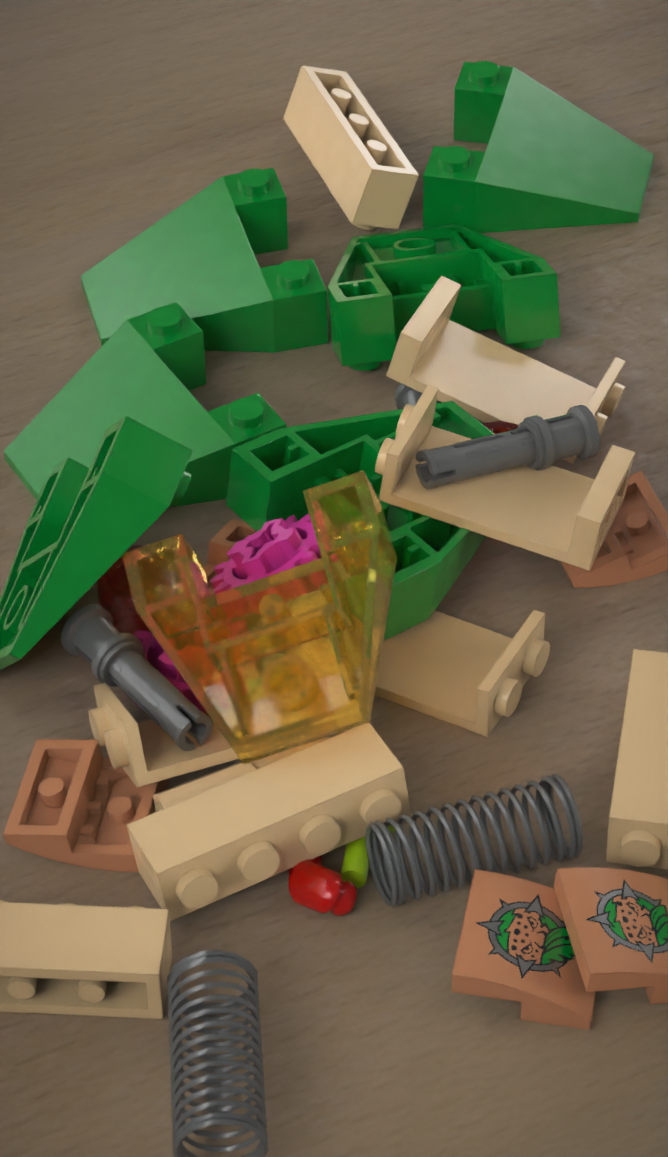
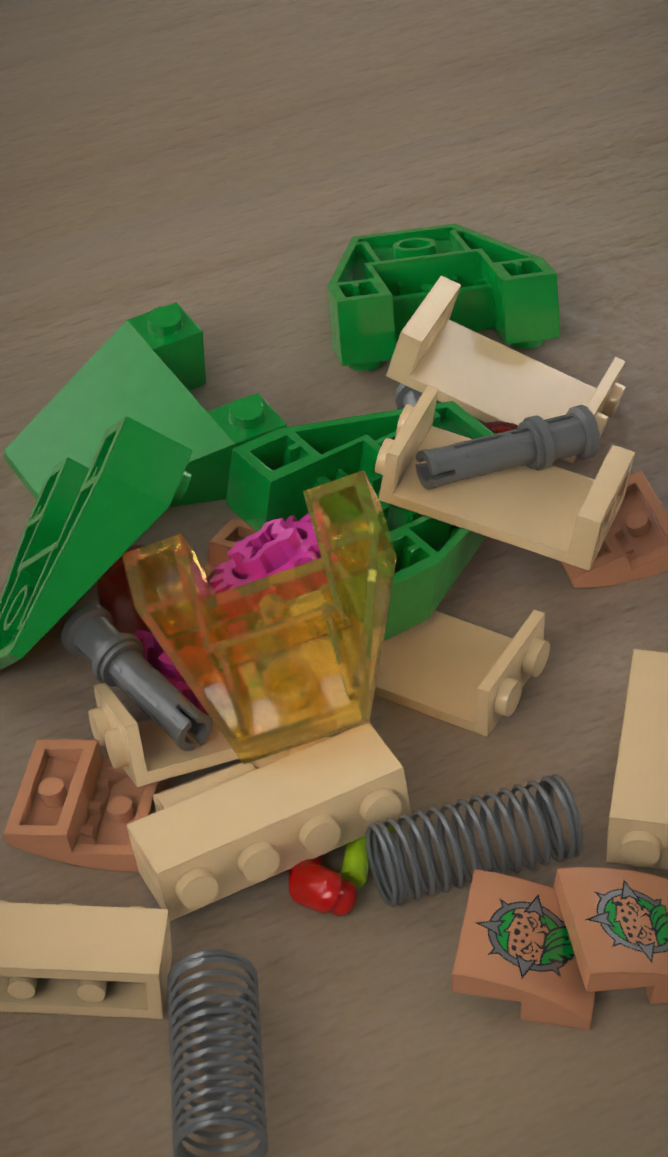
(209, 267): green wedge -> none
(350, 148): tan brick -> none
(541, 162): green wedge -> none

